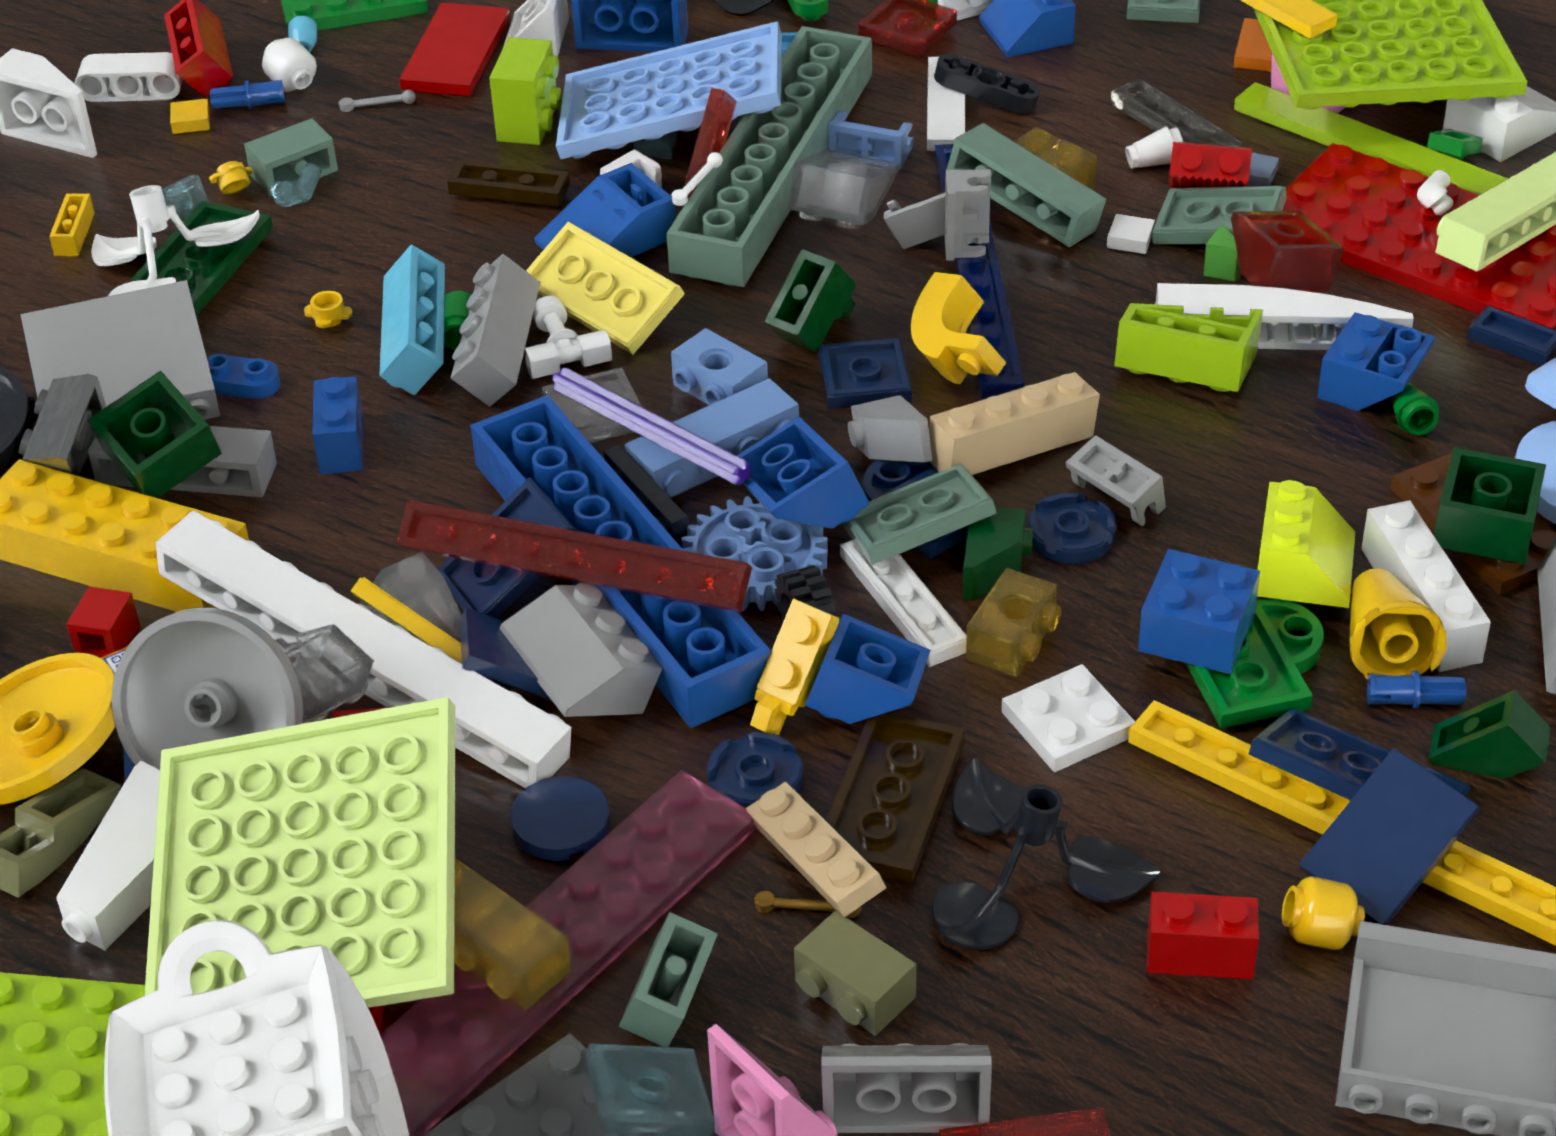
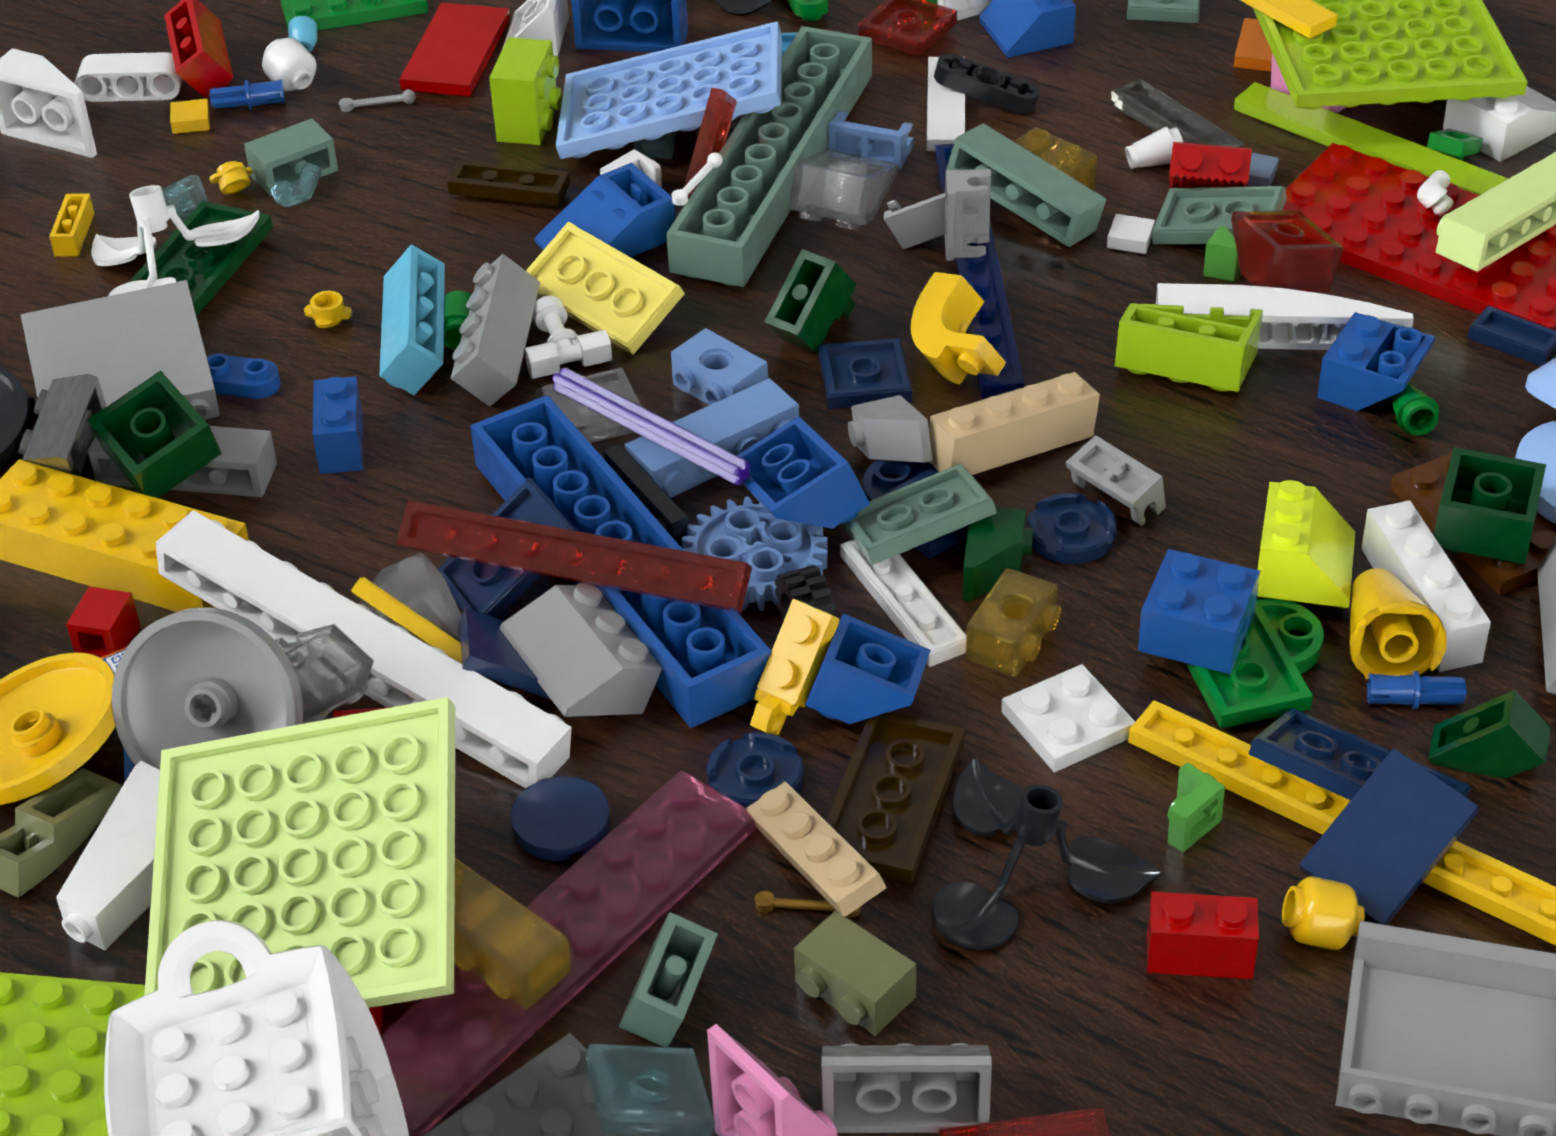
(1195, 808): none -> bright green bracket

